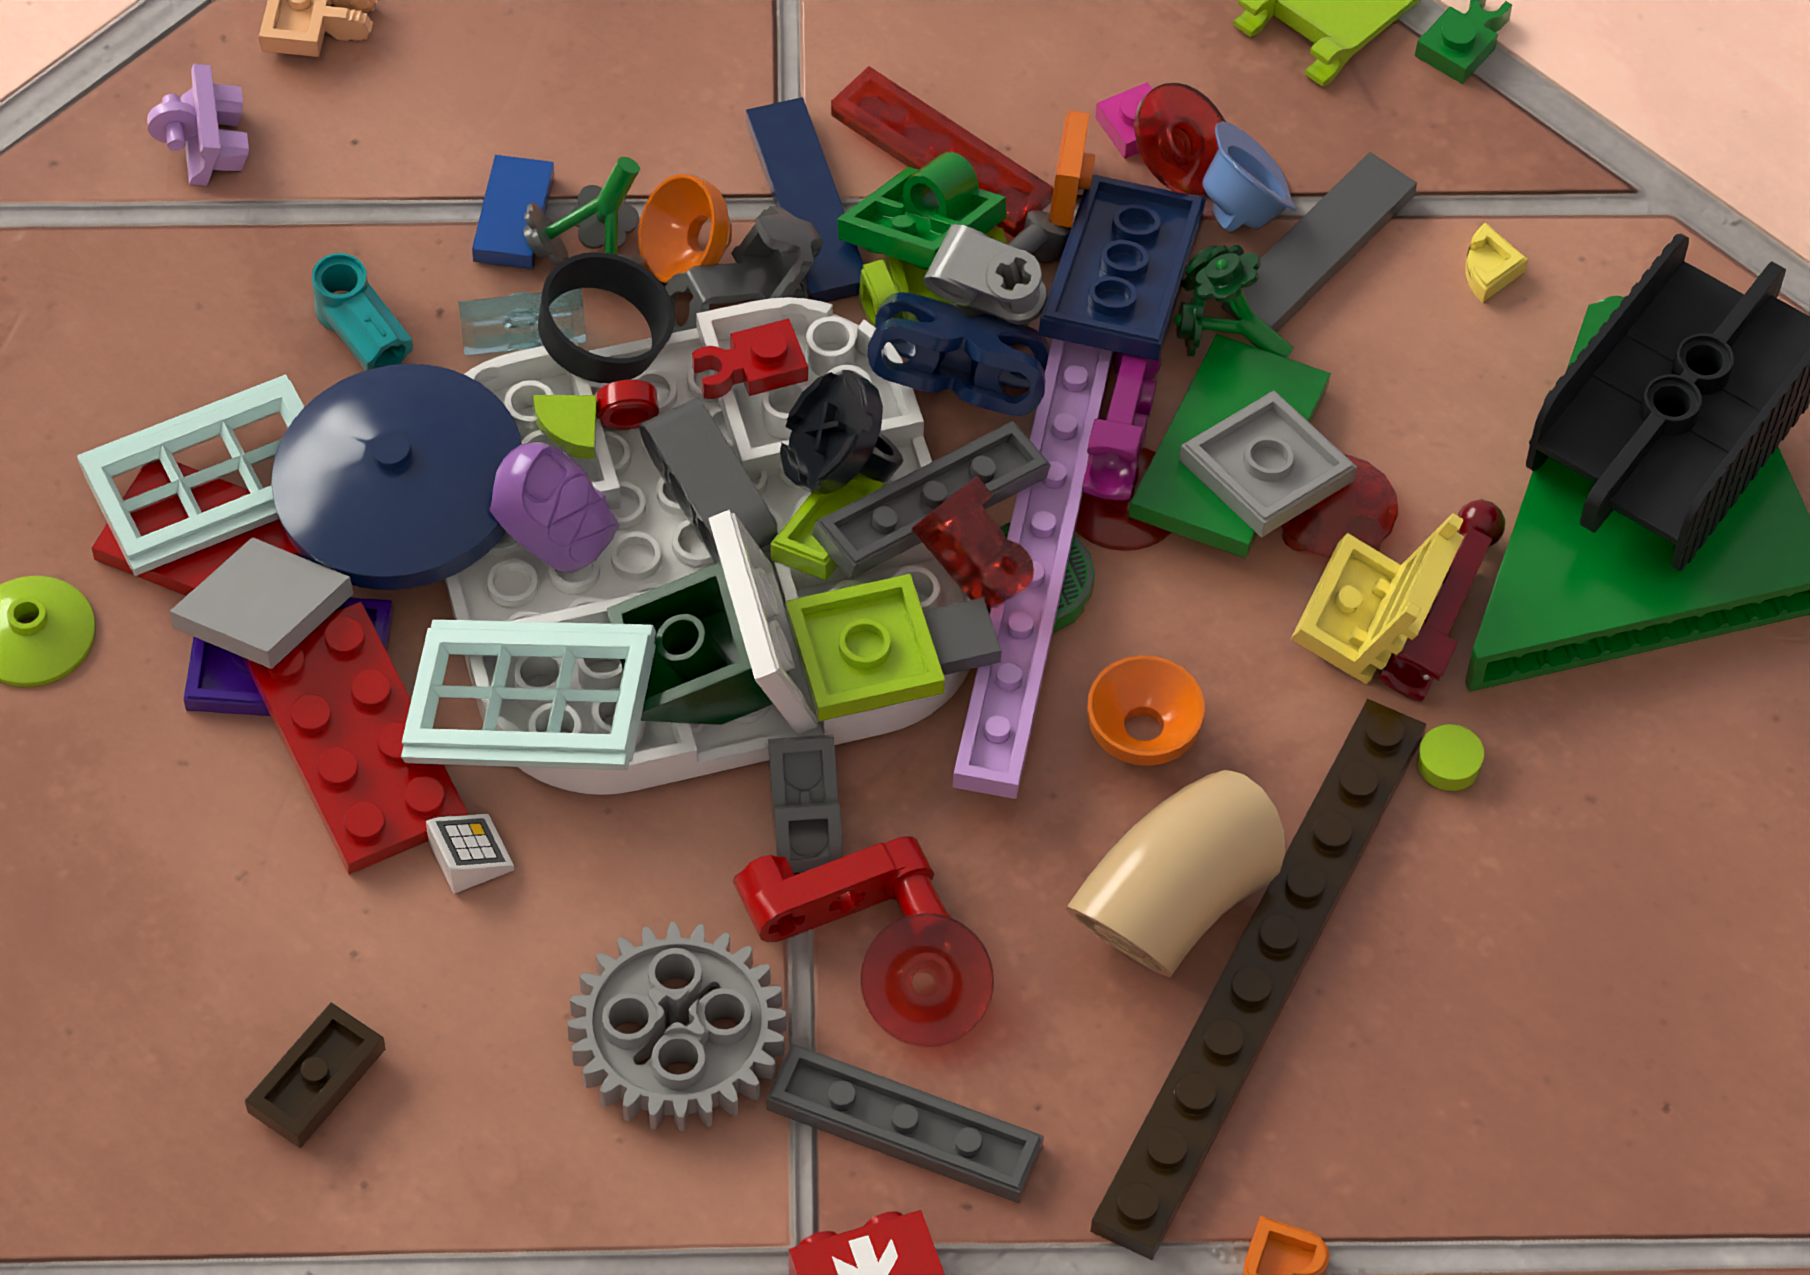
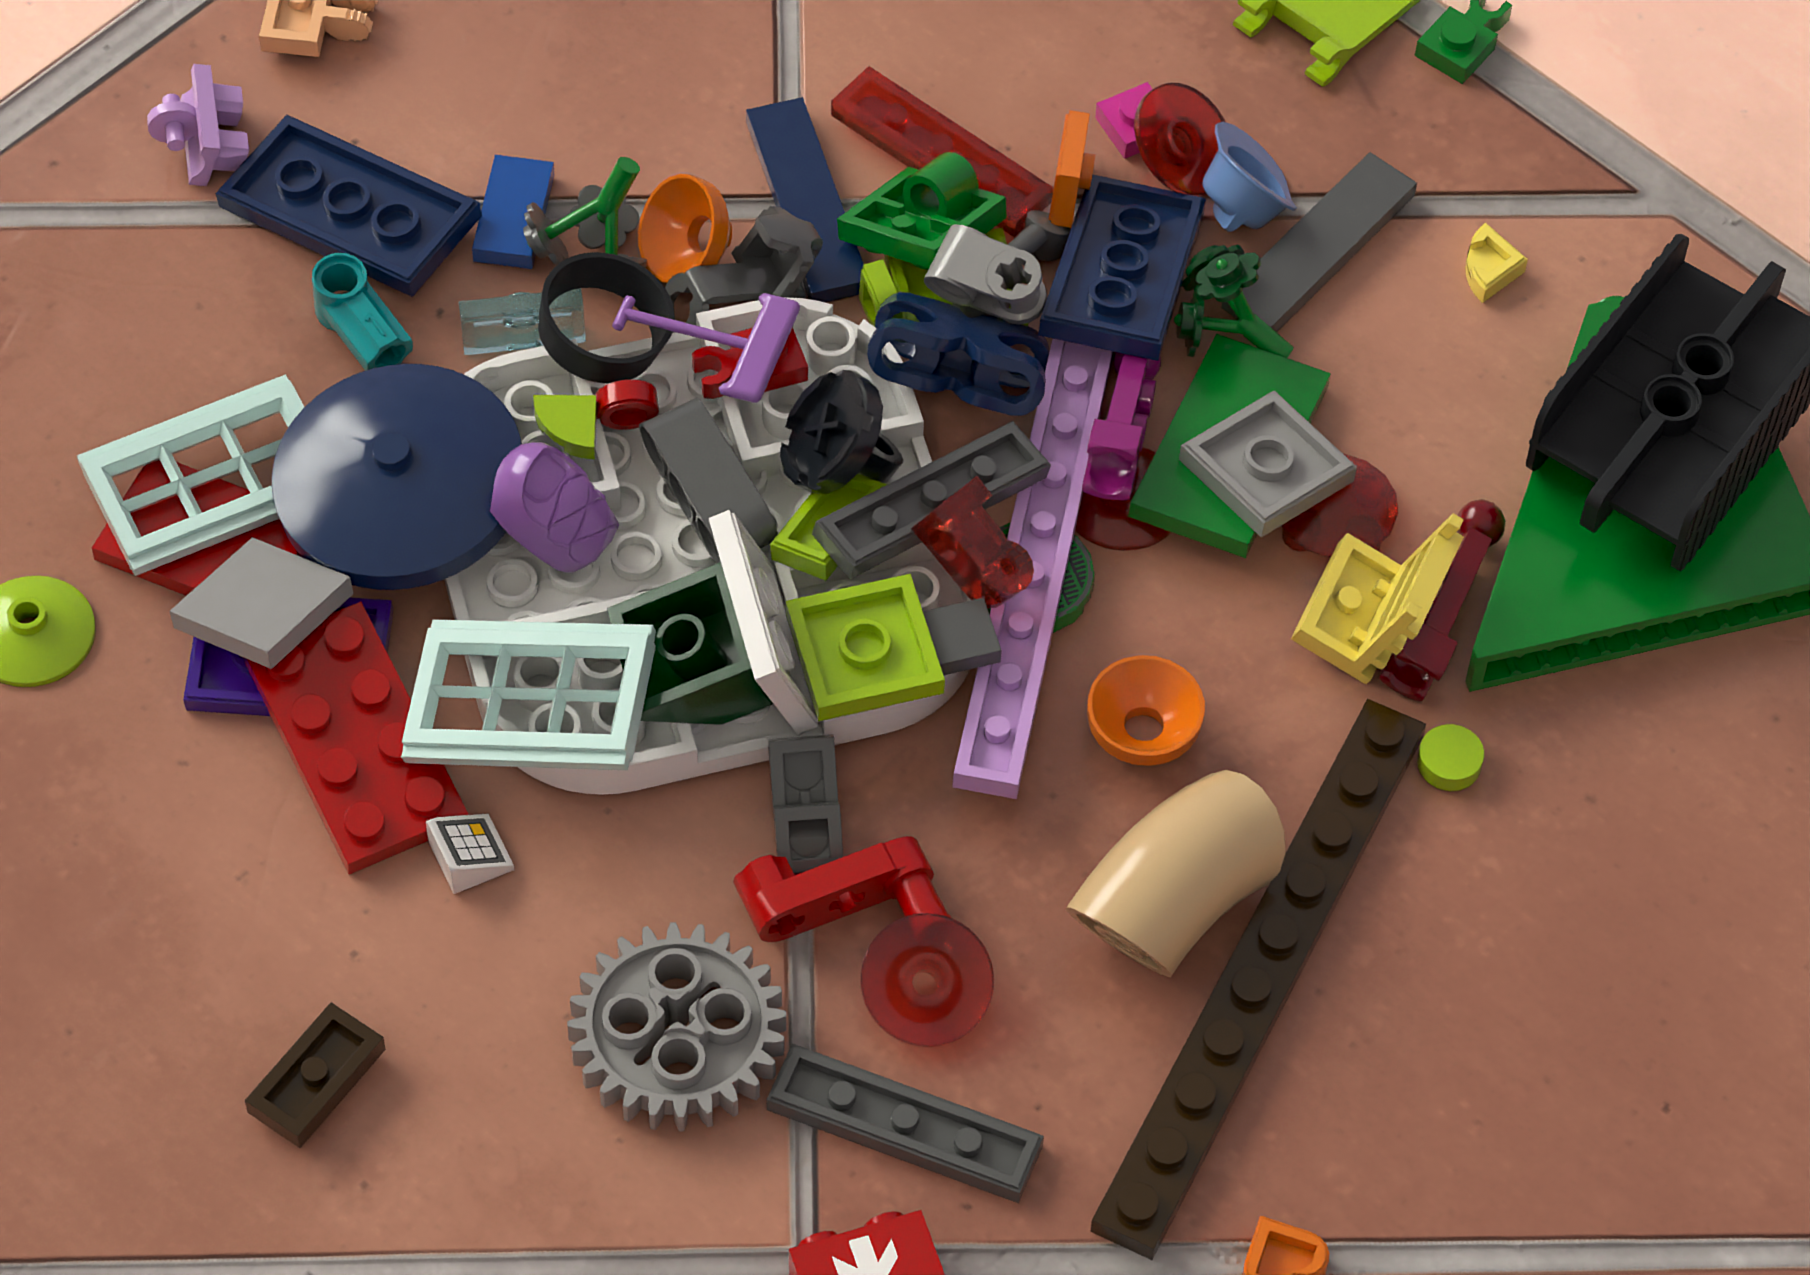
(349, 203): none -> dark blue tile
(759, 350): none -> medium lavender piece

